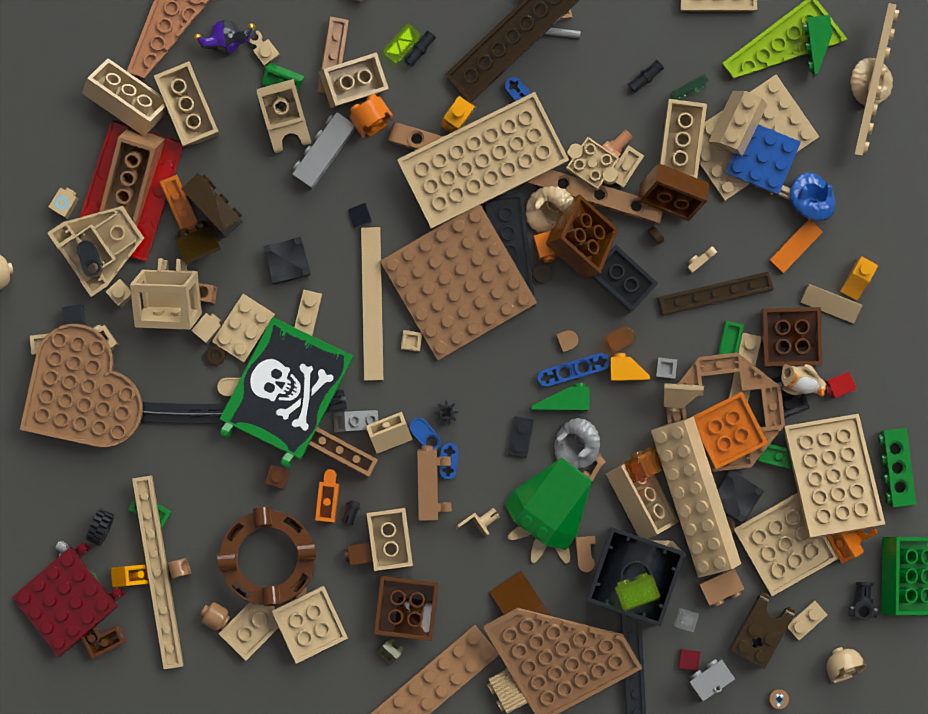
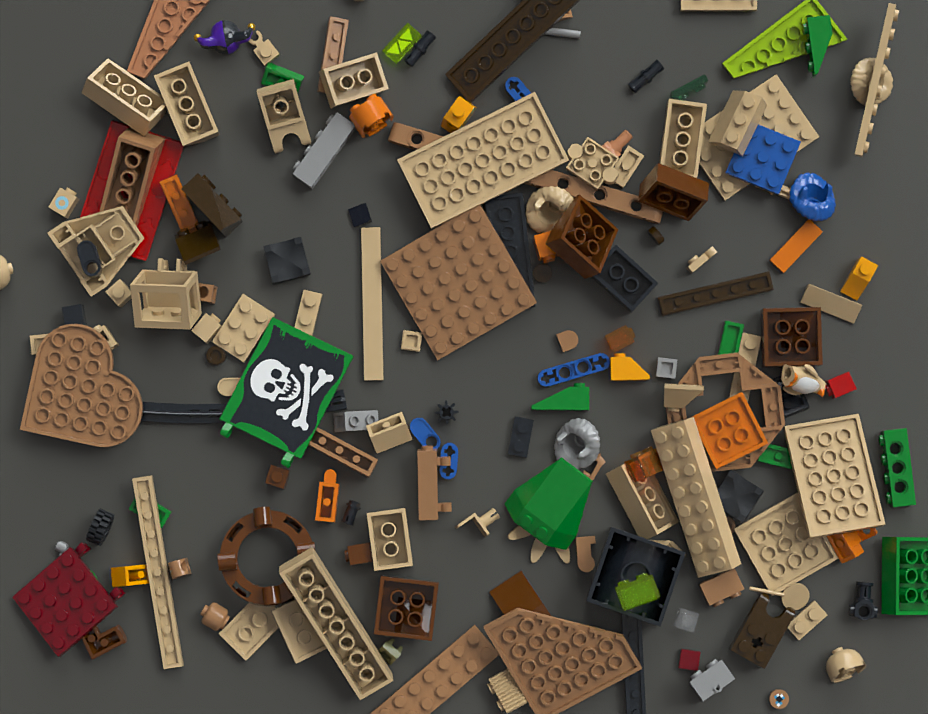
(336, 623): none -> tan brick
(793, 596): none -> tan piece

